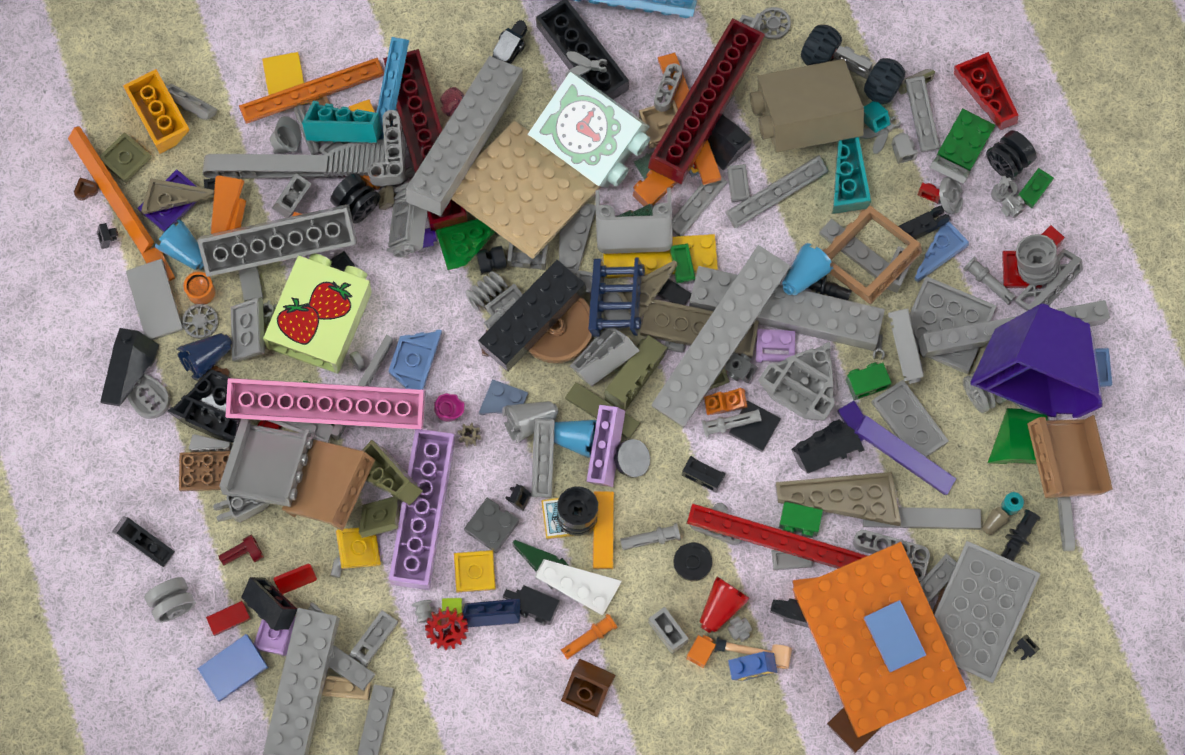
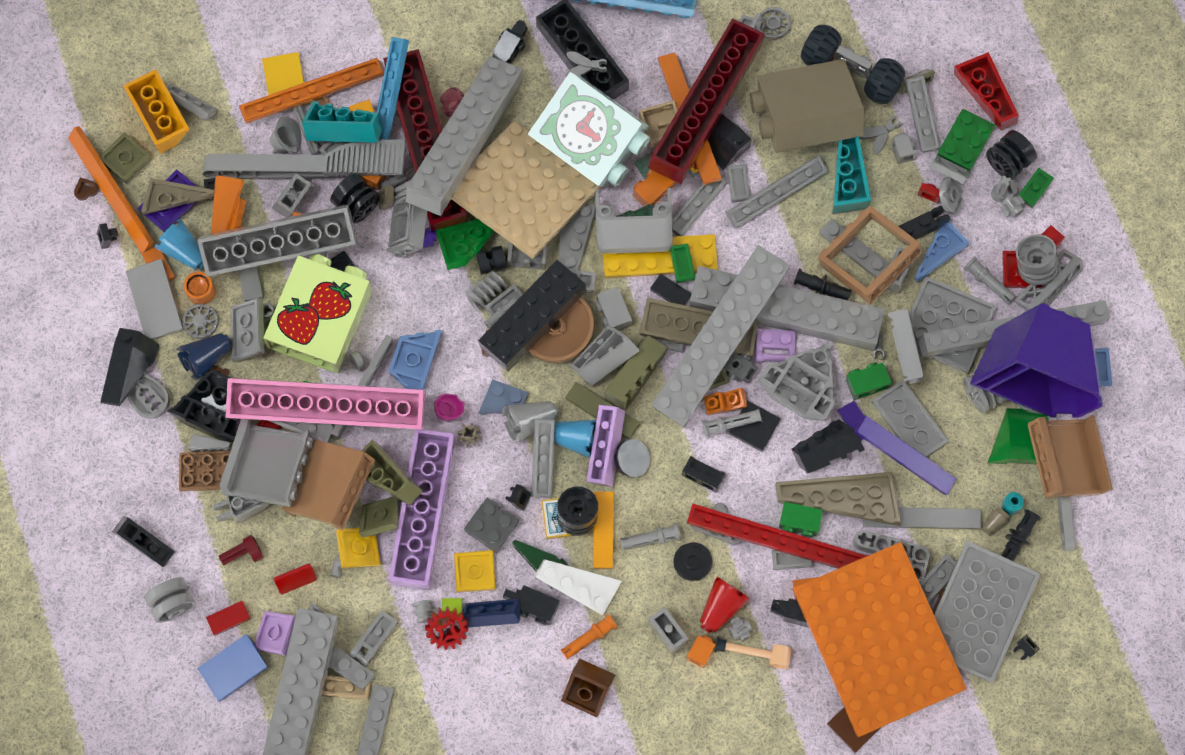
(269, 603): black brick -> none
(391, 147): light grey beam -> none
(599, 288): dark blue fence -> none
(650, 287): dark tan wing -> none
(666, 80): light grey beam -> none
(752, 666): brick -> none
(806, 269): dark azure cone -> none
(876, 116): teal brick -> none
(894, 636): medium blue tile -> none

